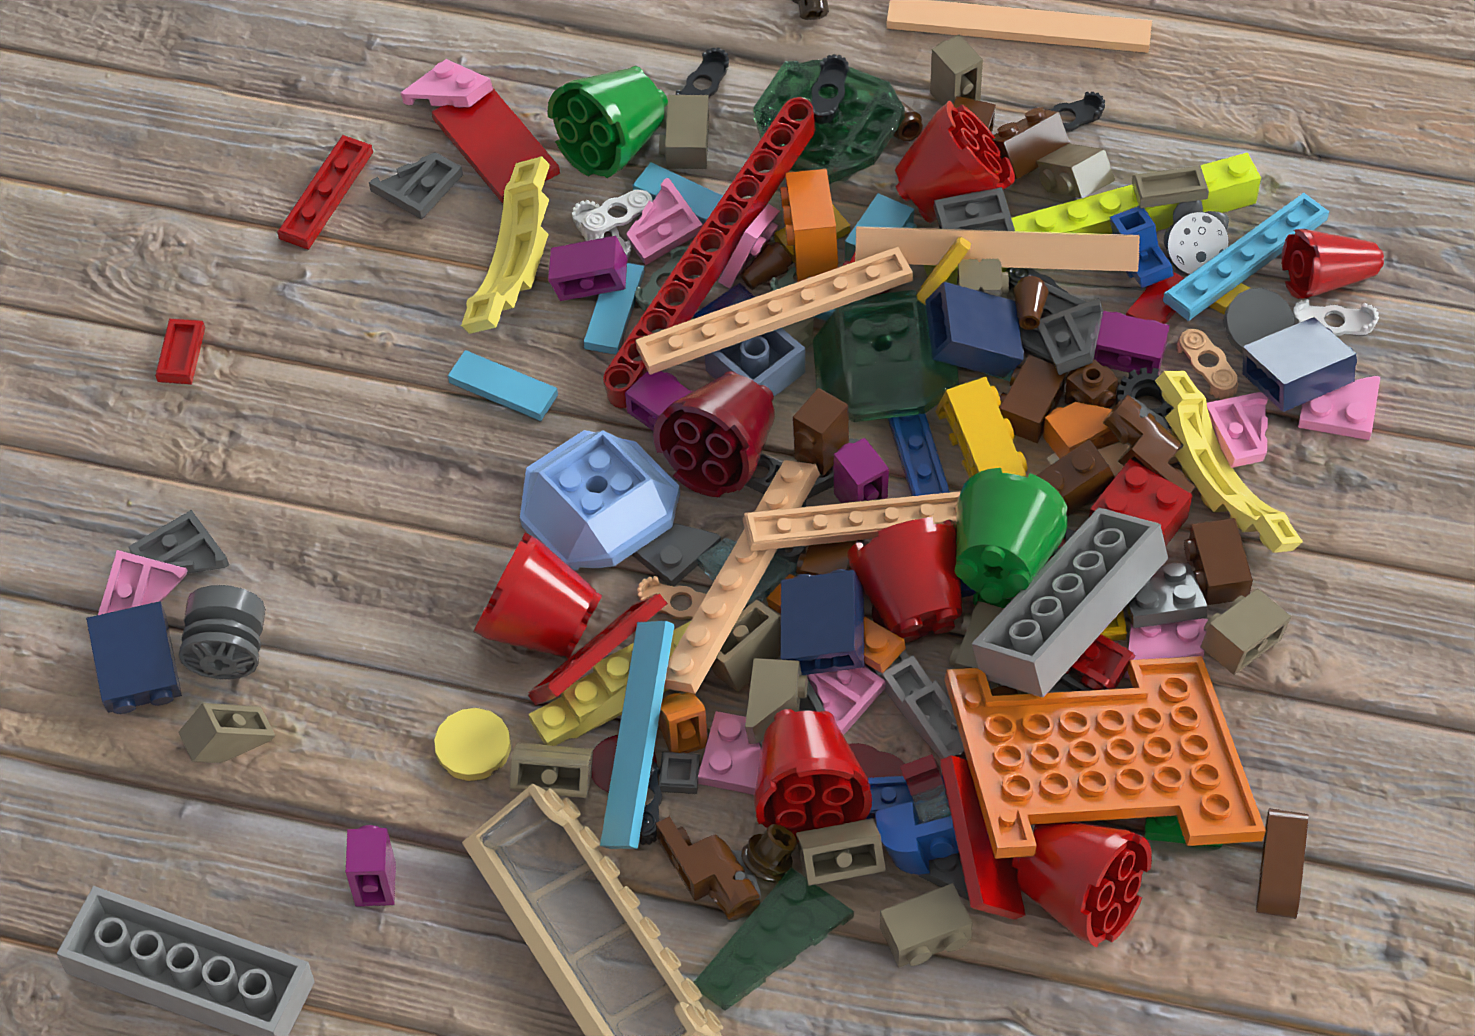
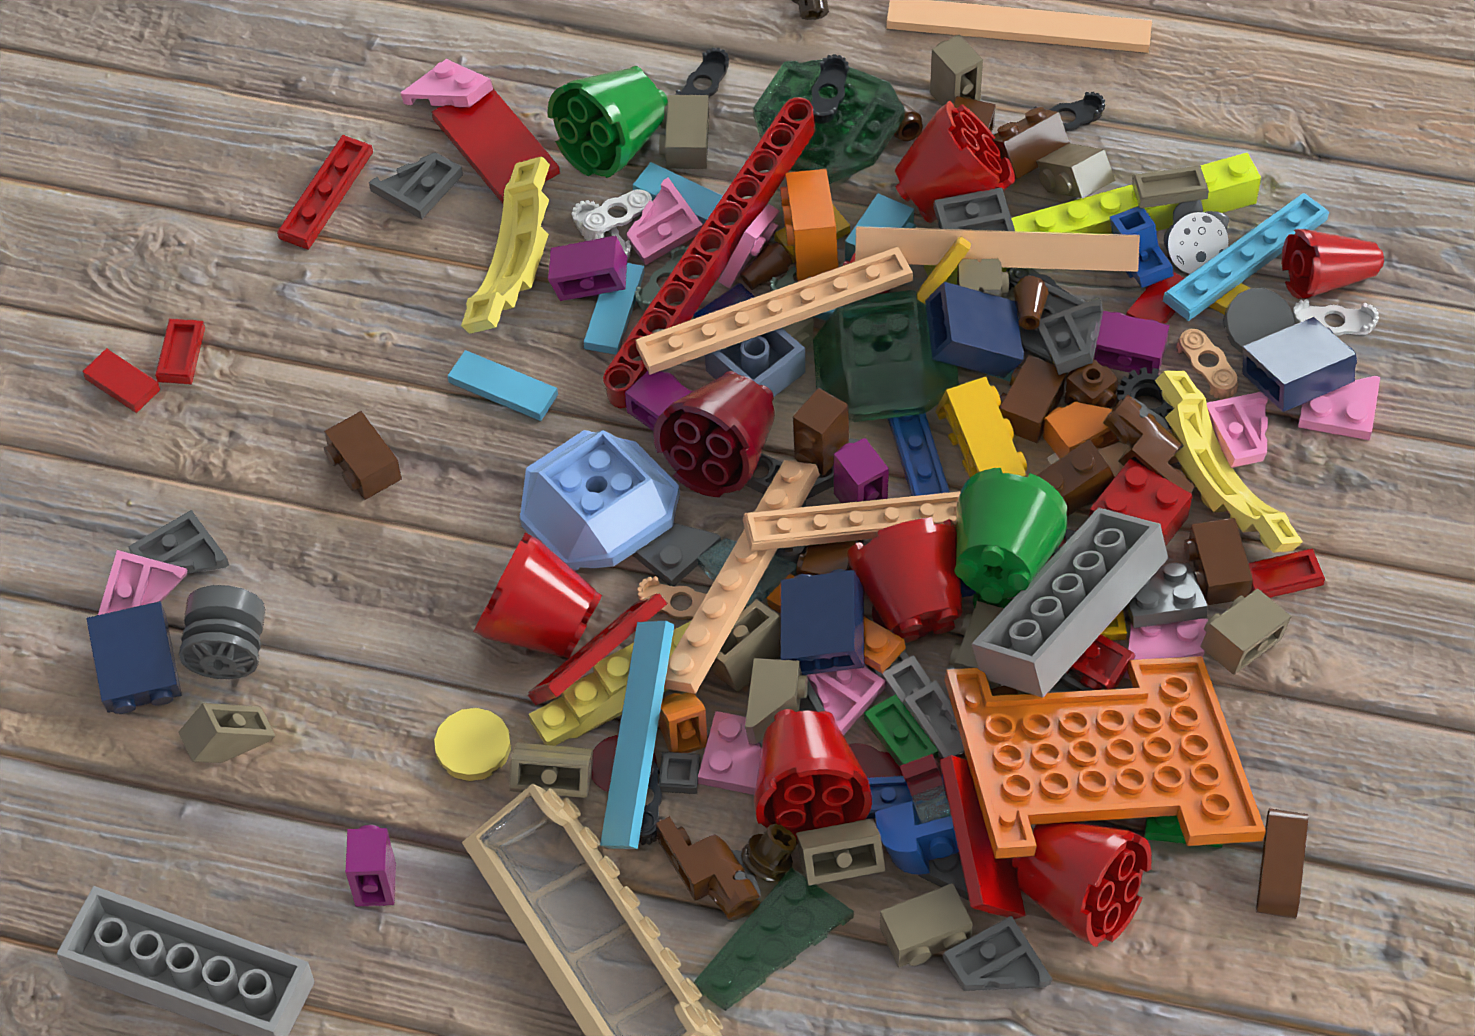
(121, 380): none -> red tile
(362, 455): none -> reddish brown brick
(899, 731): none -> green plate
(997, 960): none -> dark grey wing
(1286, 573): none -> red tile

